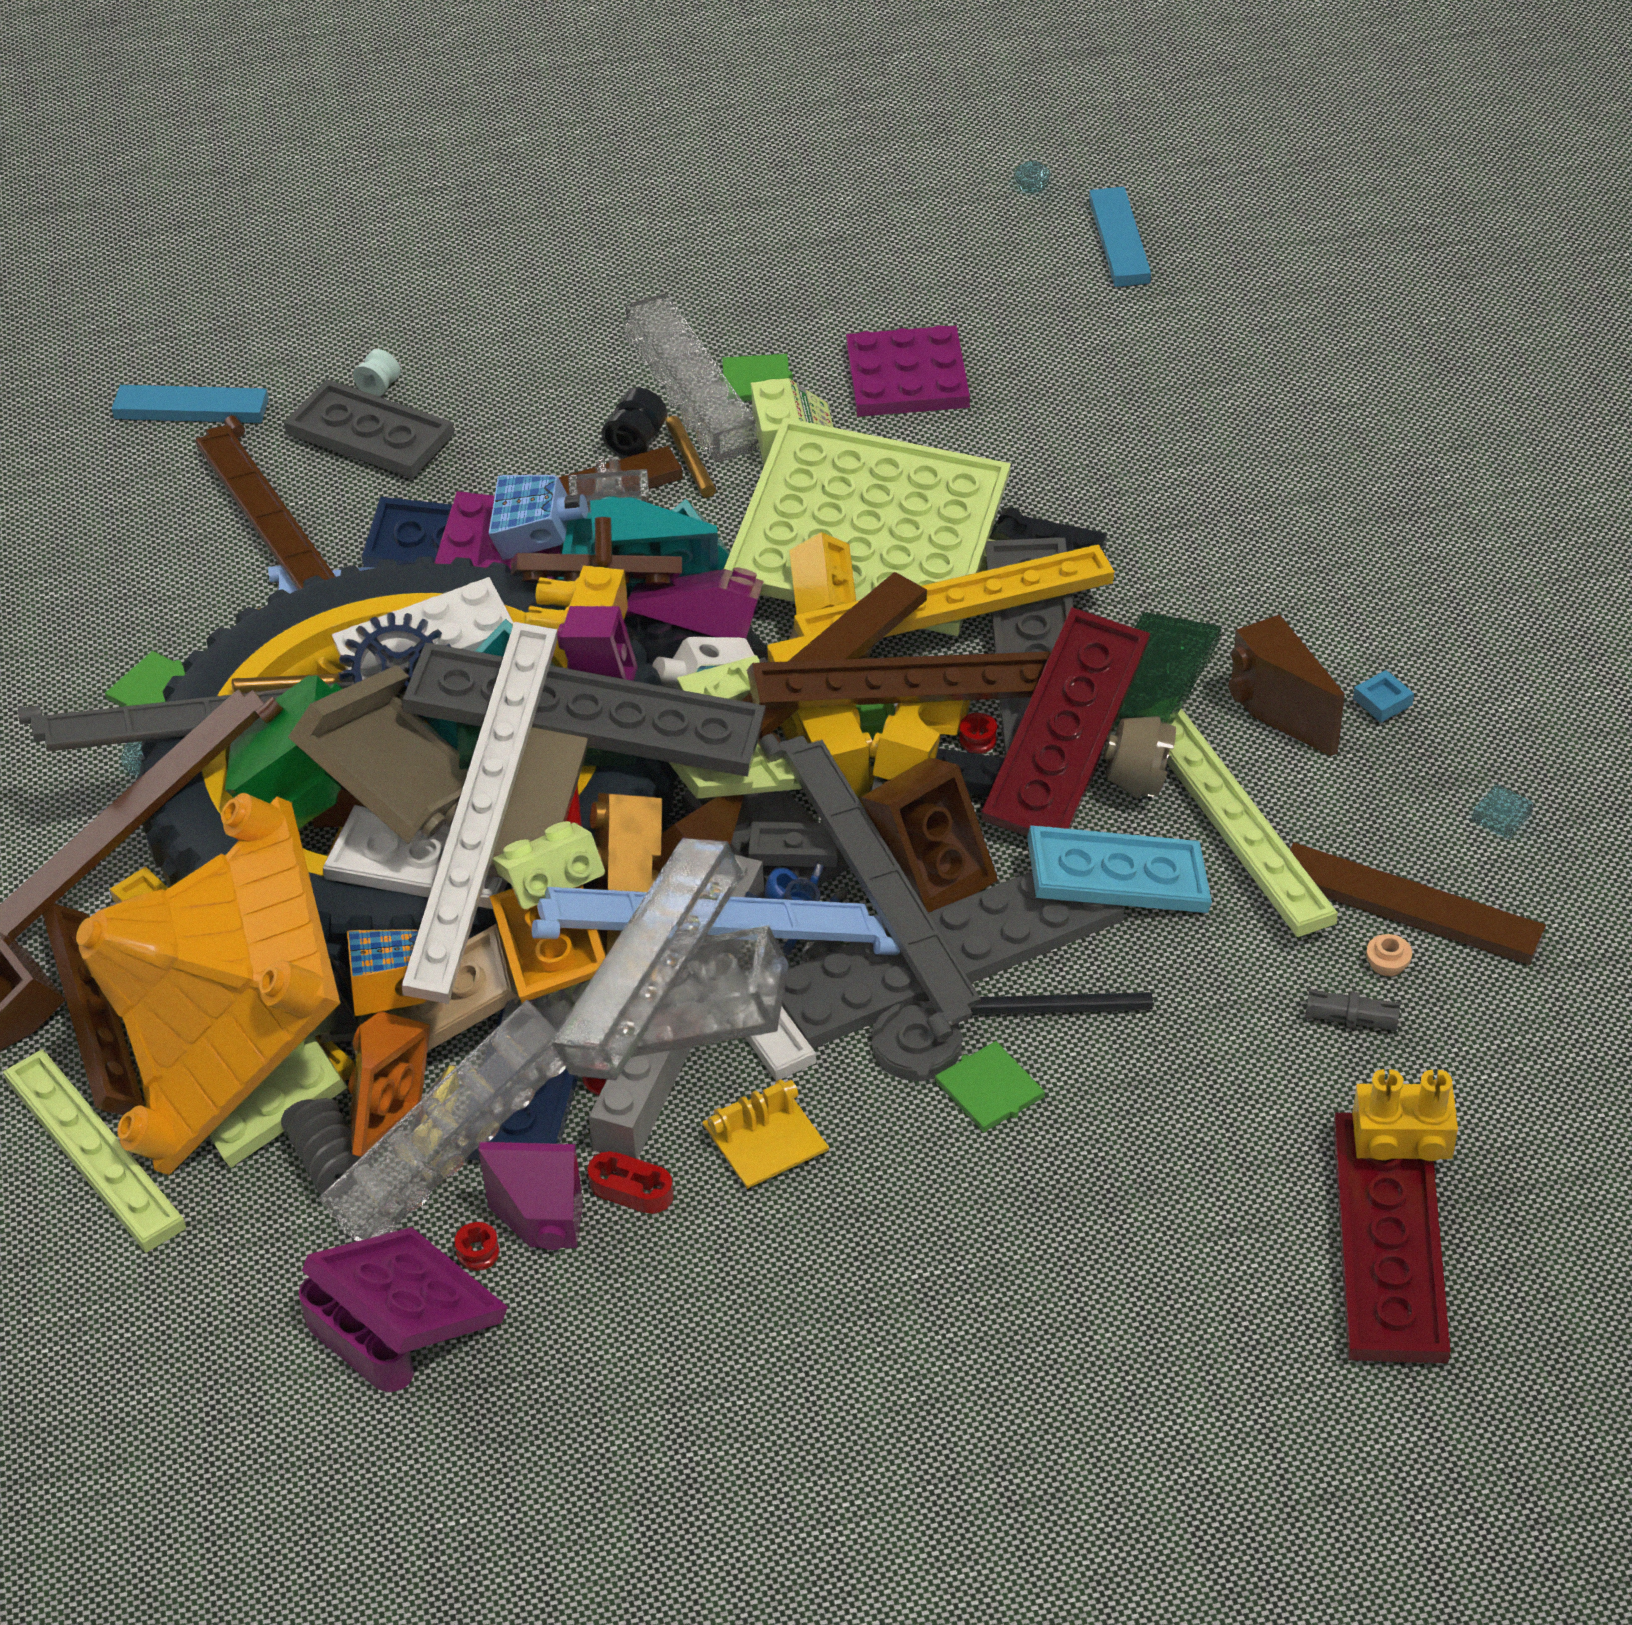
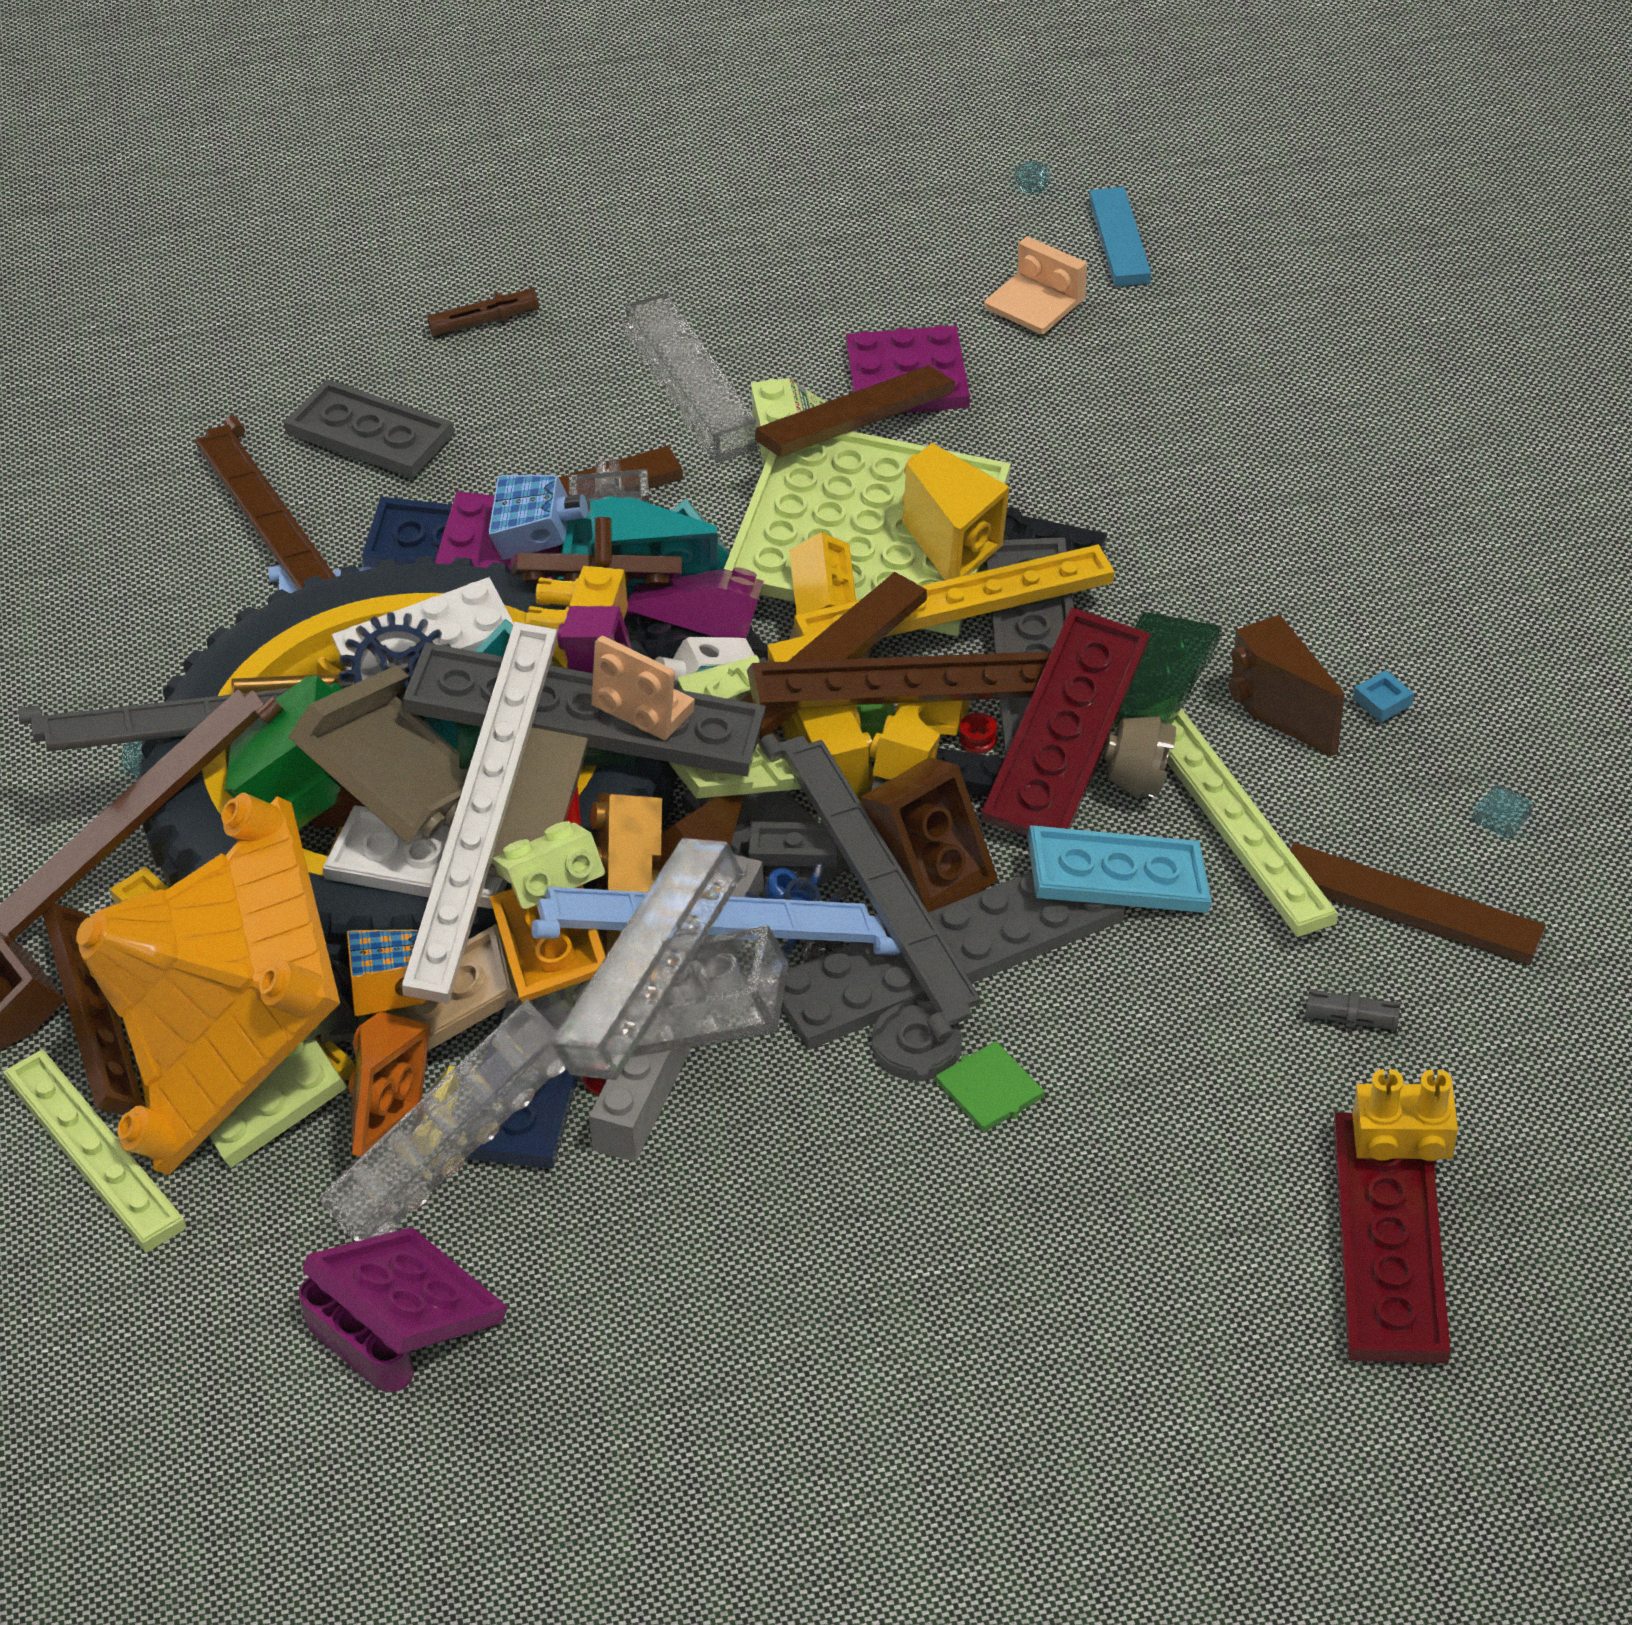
(145, 681): bright green piece -> none
(189, 403): dark azure tile -> none
(320, 1139): dark grey piece -> none
(376, 372): light aqua wheel -> none
(478, 1259): red bush -> none
(482, 312): none -> reddish brown pin
(535, 1191): magenta slope -> none
(630, 1182): red beam -> none
(634, 422): black wheel -> none
(637, 689): none -> light nougat bracket
(690, 456): pearl gold bar -> none
(745, 370): bright green piece -> none
(765, 1133): yellow hinge -> none
(783, 1050): white tile -> none
(854, 410): none -> reddish brown tile
(953, 511): none -> yellow slope
(1043, 289): none -> light nougat bracket
(1064, 1003): black bar -> none
(1389, 954): light nougat plate -> none

